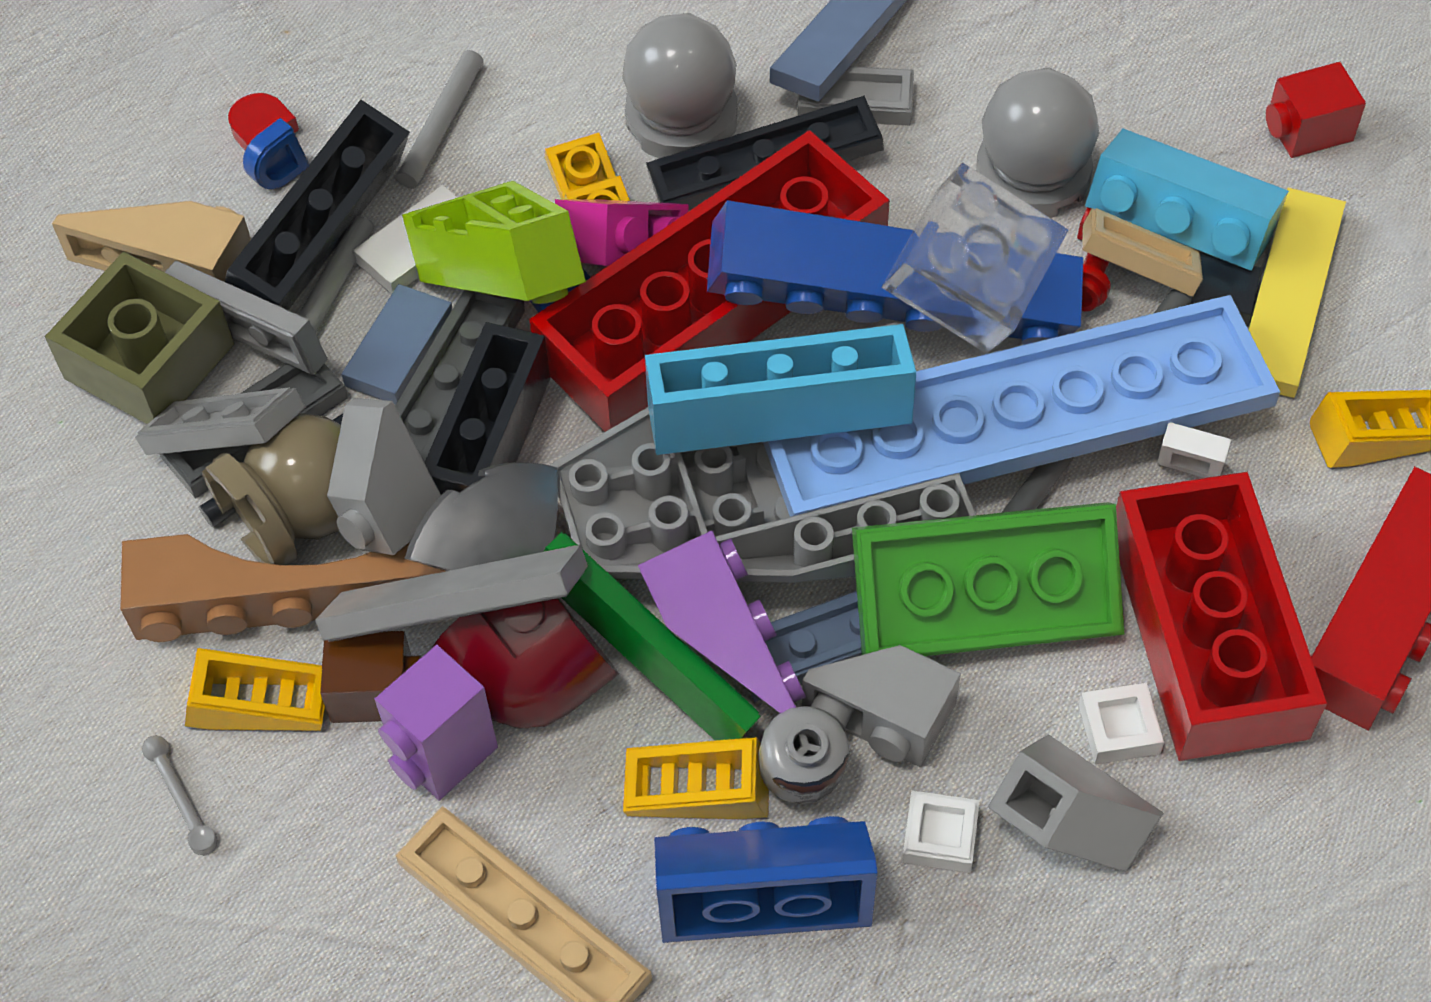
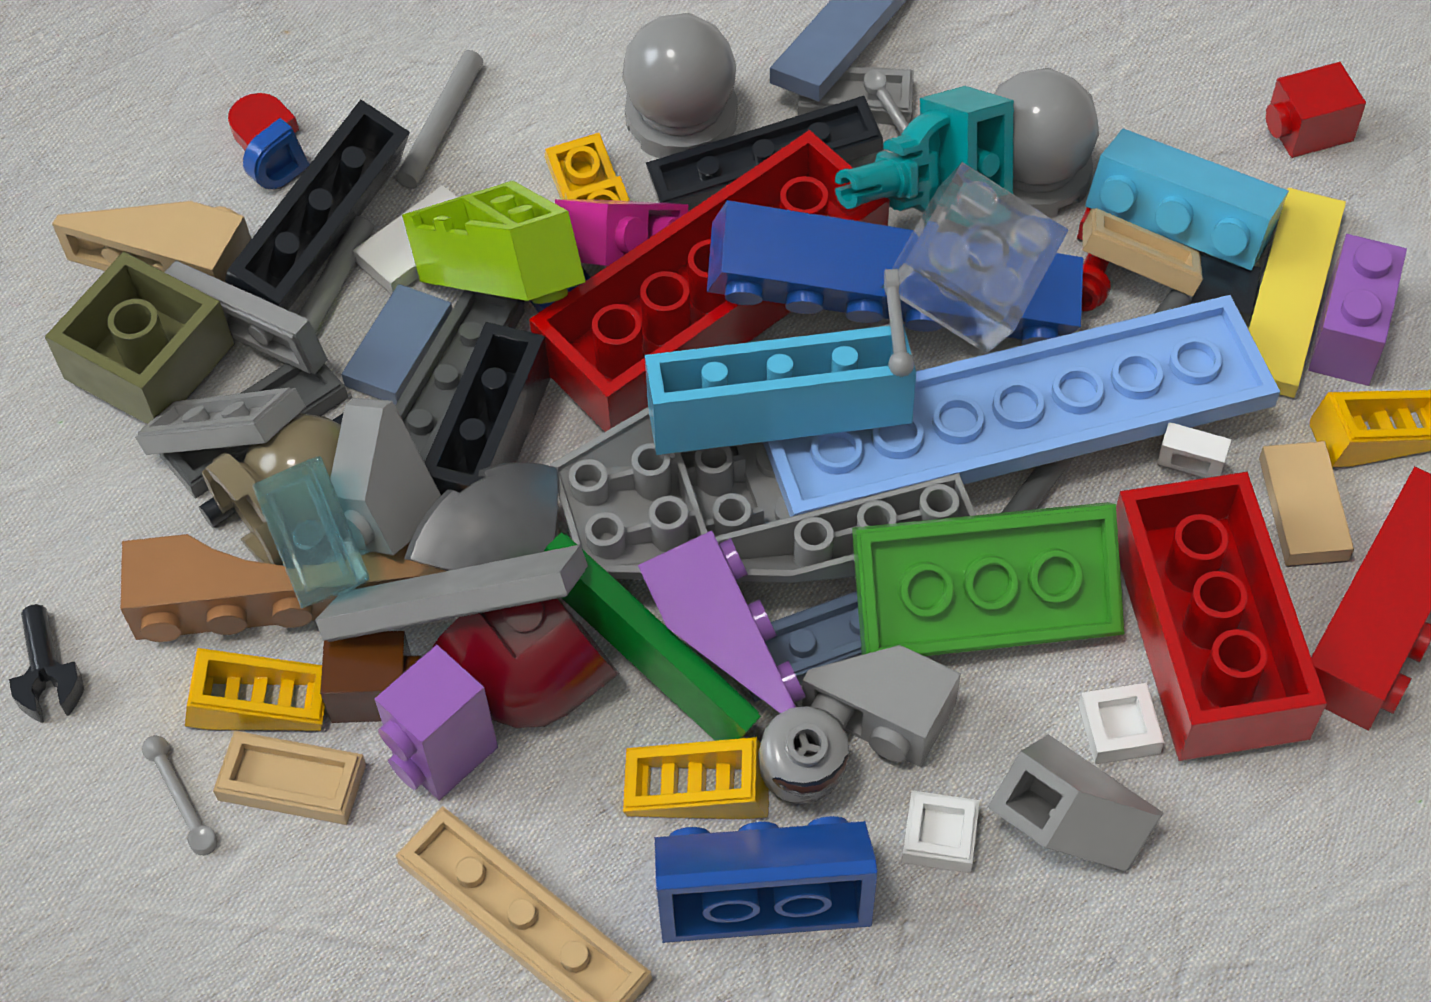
(44, 668): none -> black bar
(290, 777): none -> tan tile
(311, 532): none -> clear light blue slope
(876, 84): none -> light grey hinge
(900, 362): none -> light grey hinge
(950, 130): none -> teal brick
(1306, 503): none -> tan tile
(1358, 309): none -> medium lavender brick

